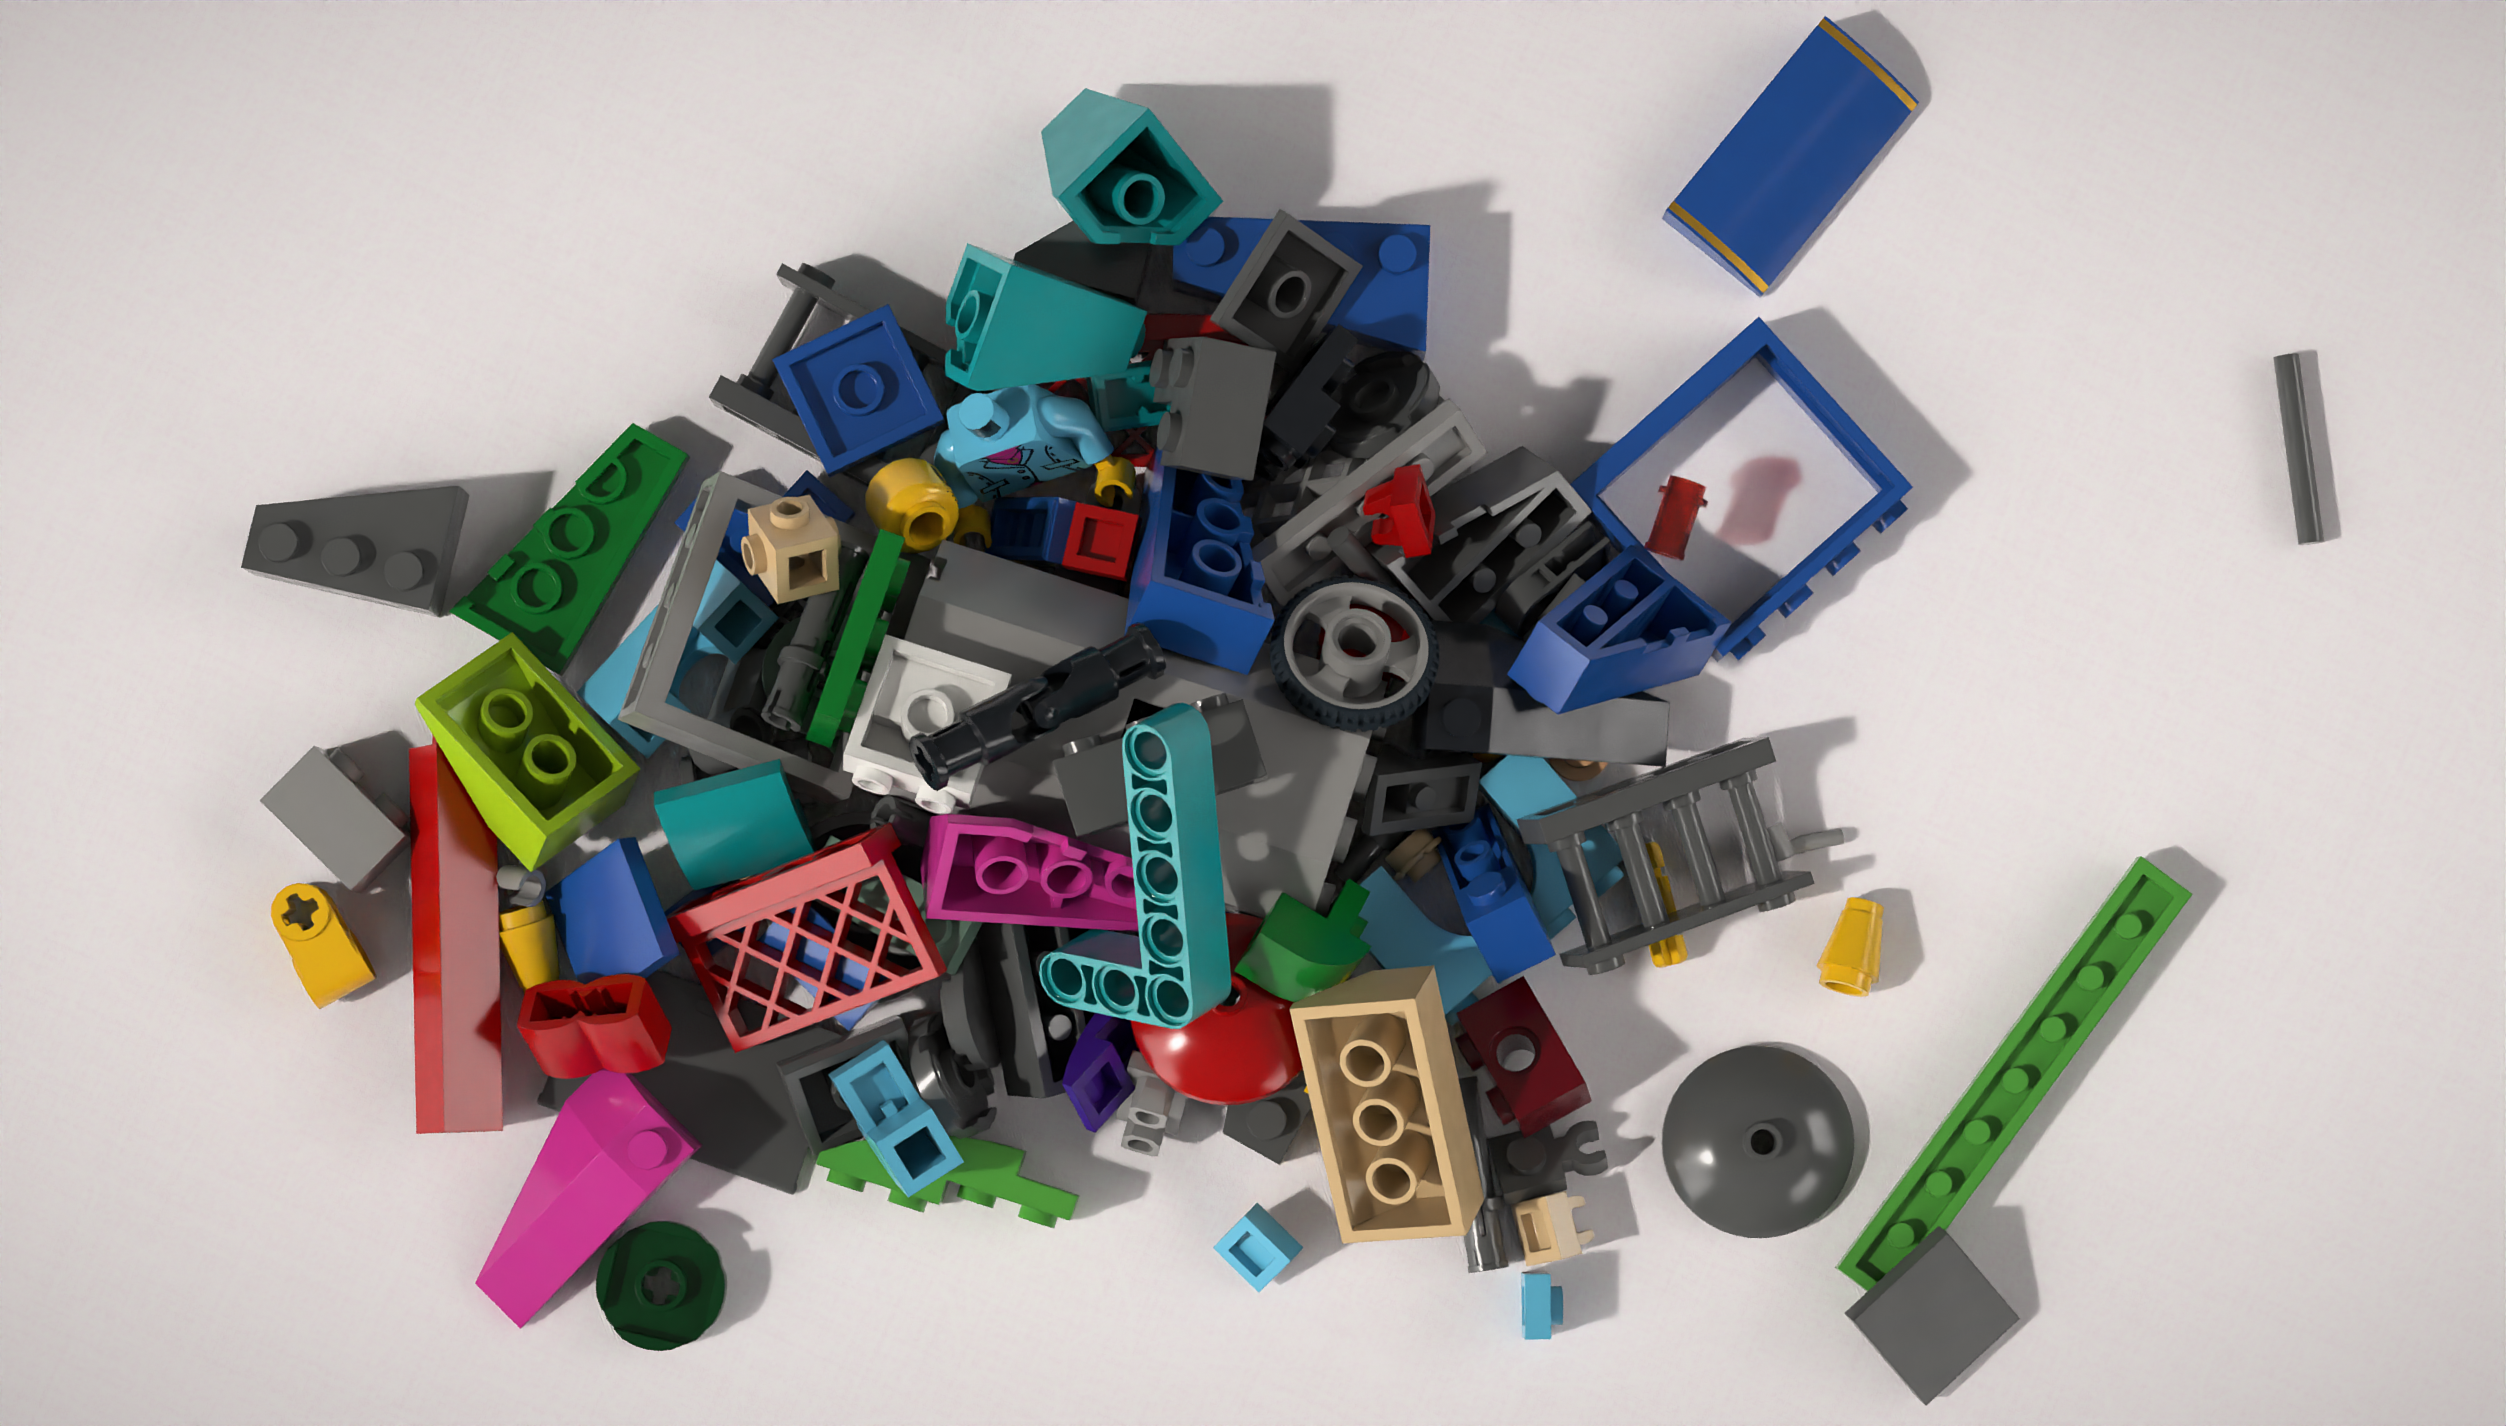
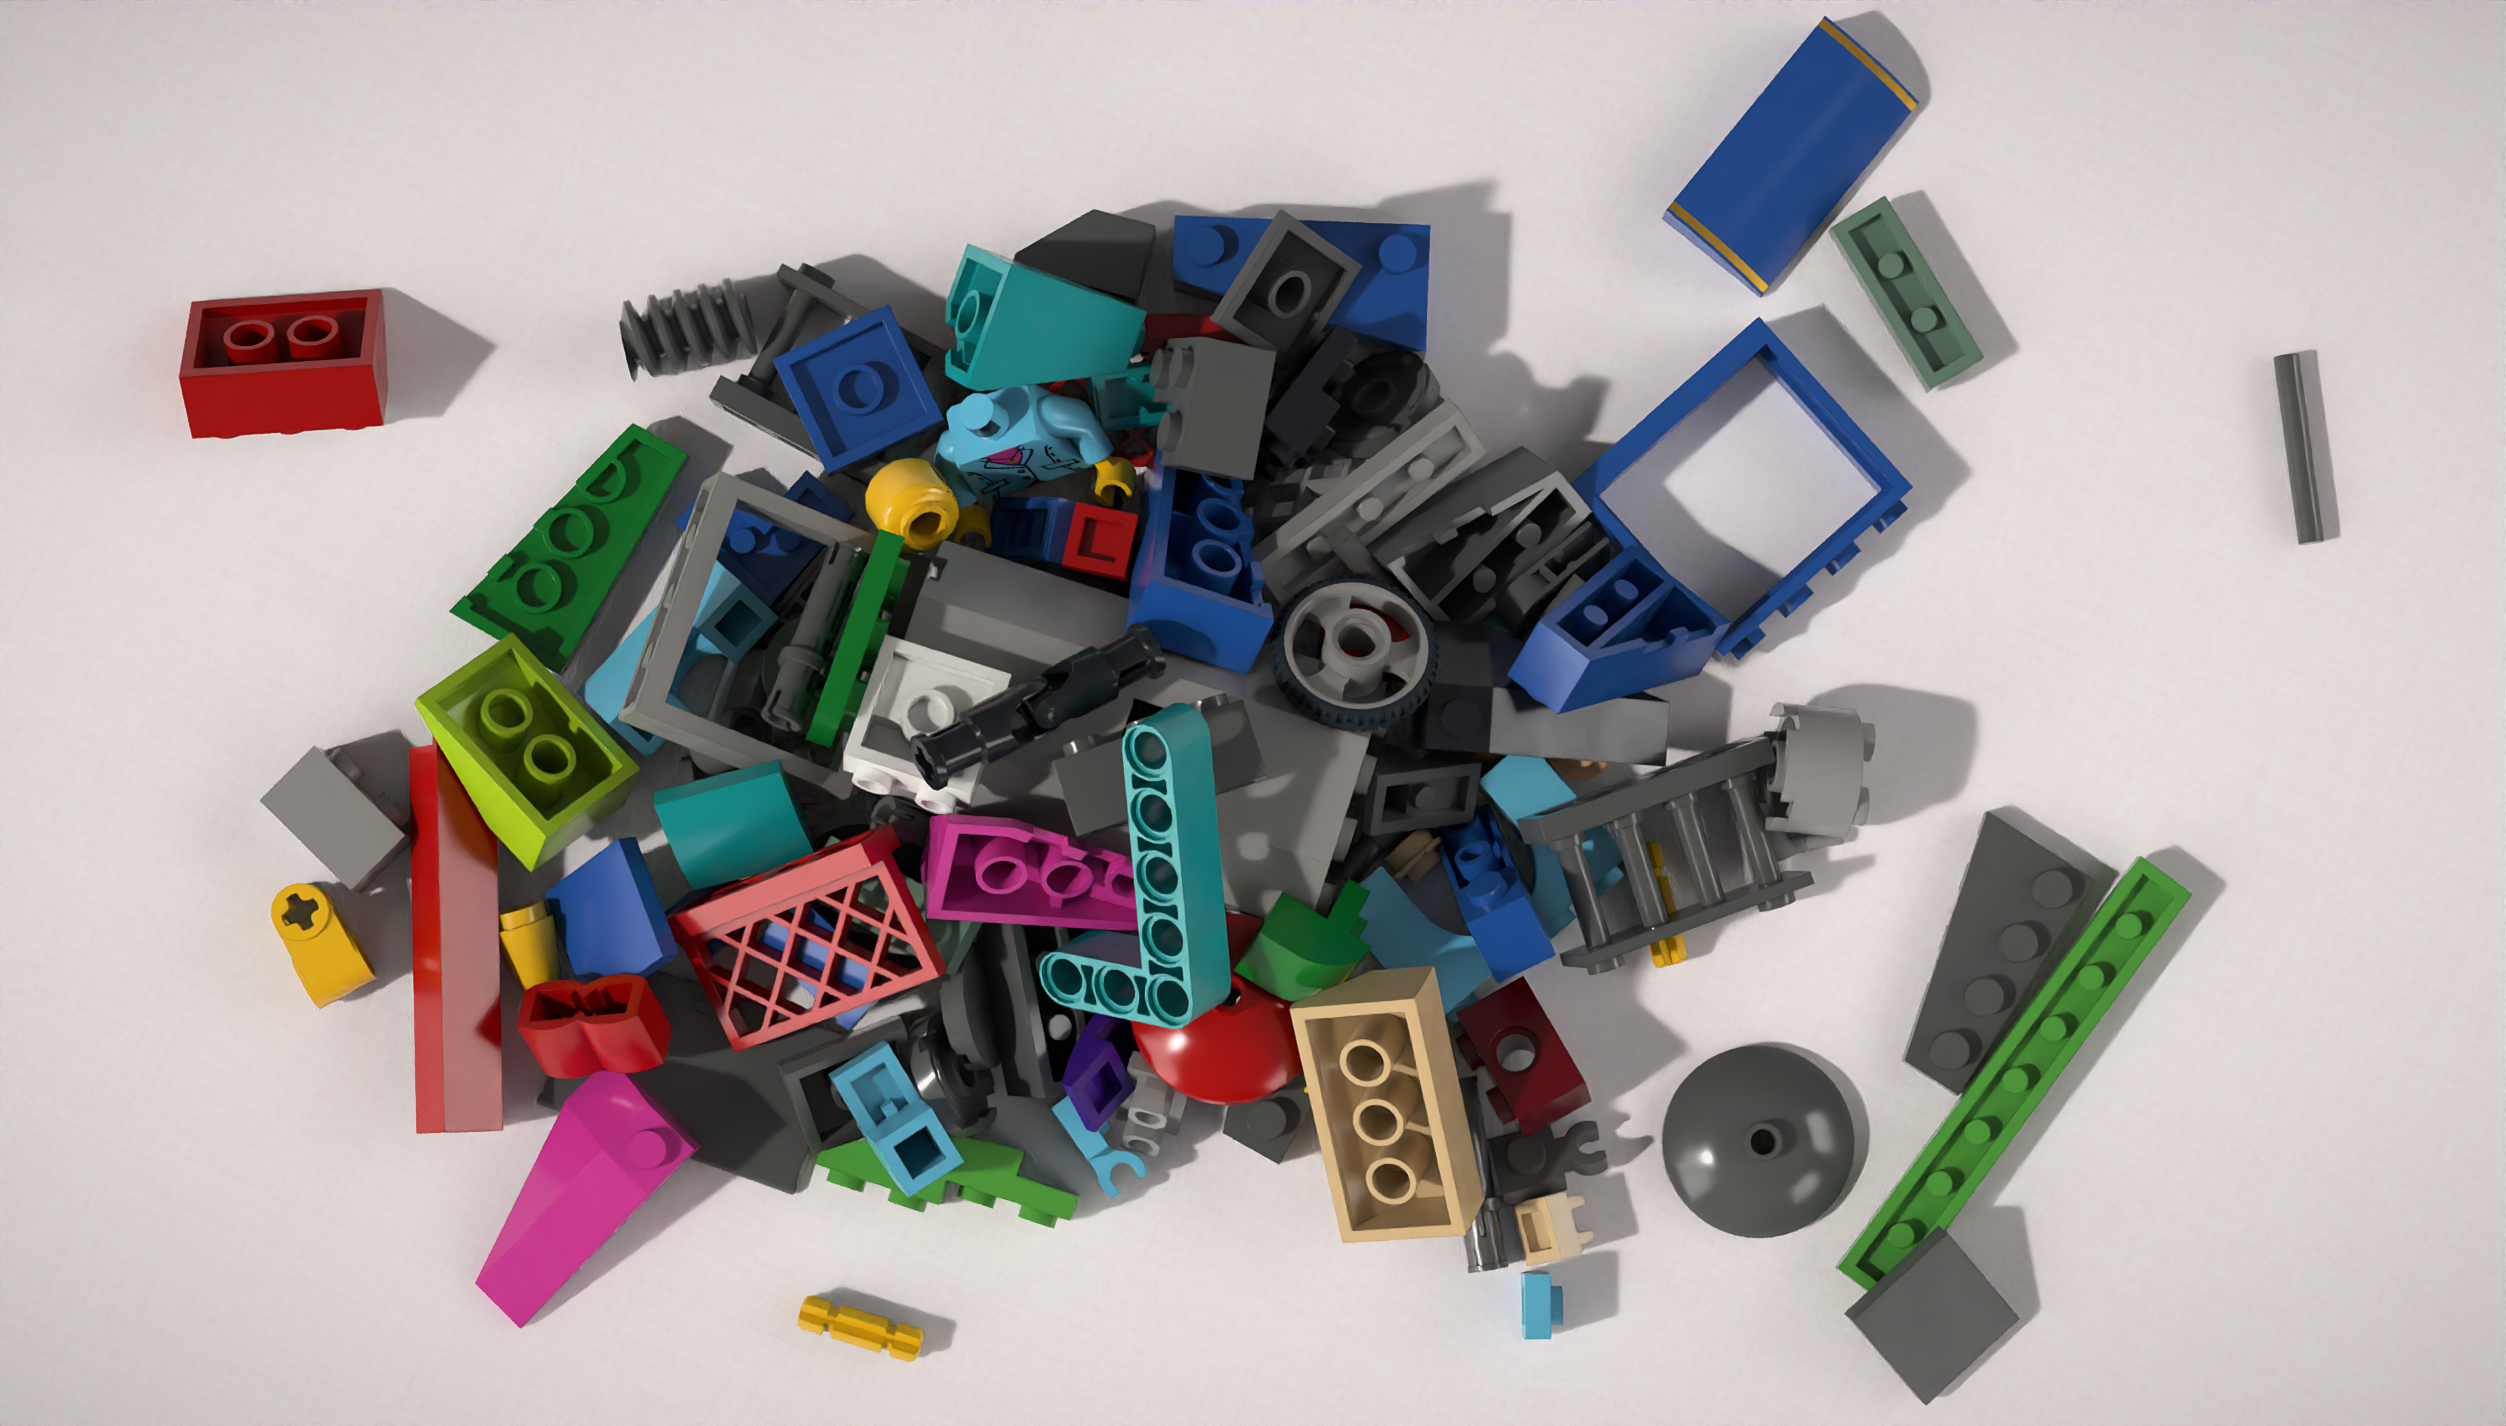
(285, 364): none -> red slope
(363, 547): dark grey wedge -> none
(527, 886): light grey hand -> none
(631, 1306): dark green plate -> none
(686, 329): none -> dark grey piece
(792, 548): tan brick -> none
(860, 1328): none -> yellow axle
(1096, 1148): none -> medium azure plate
(1123, 173): teal slope -> none
(1258, 1247): medium azure plate -> none
(1409, 512): red tile -> none
(1676, 517): clear red pin -> none
(1816, 770): none -> light grey brick
(1854, 949): yellow cone -> none
(1906, 294): none -> sand green plate
(1998, 936): none -> dark grey wing

